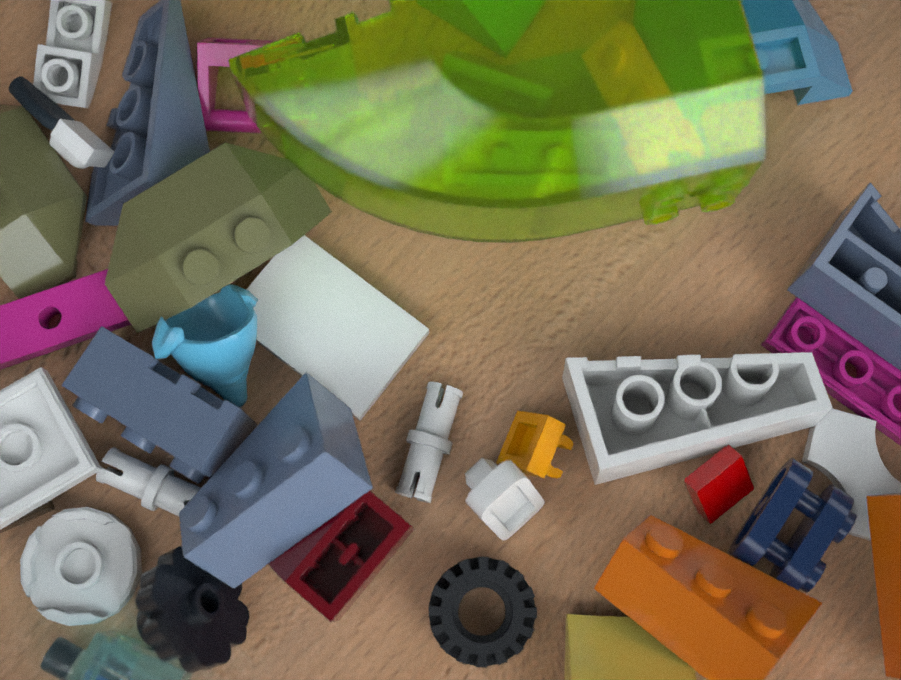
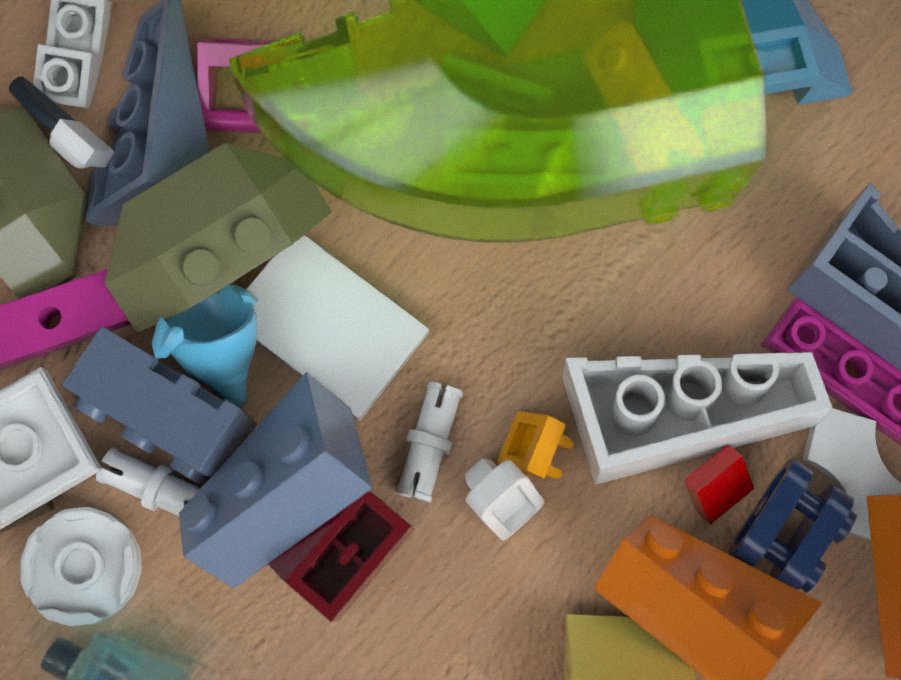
(189, 613): black plant -> none
(518, 620): black tyre -> none

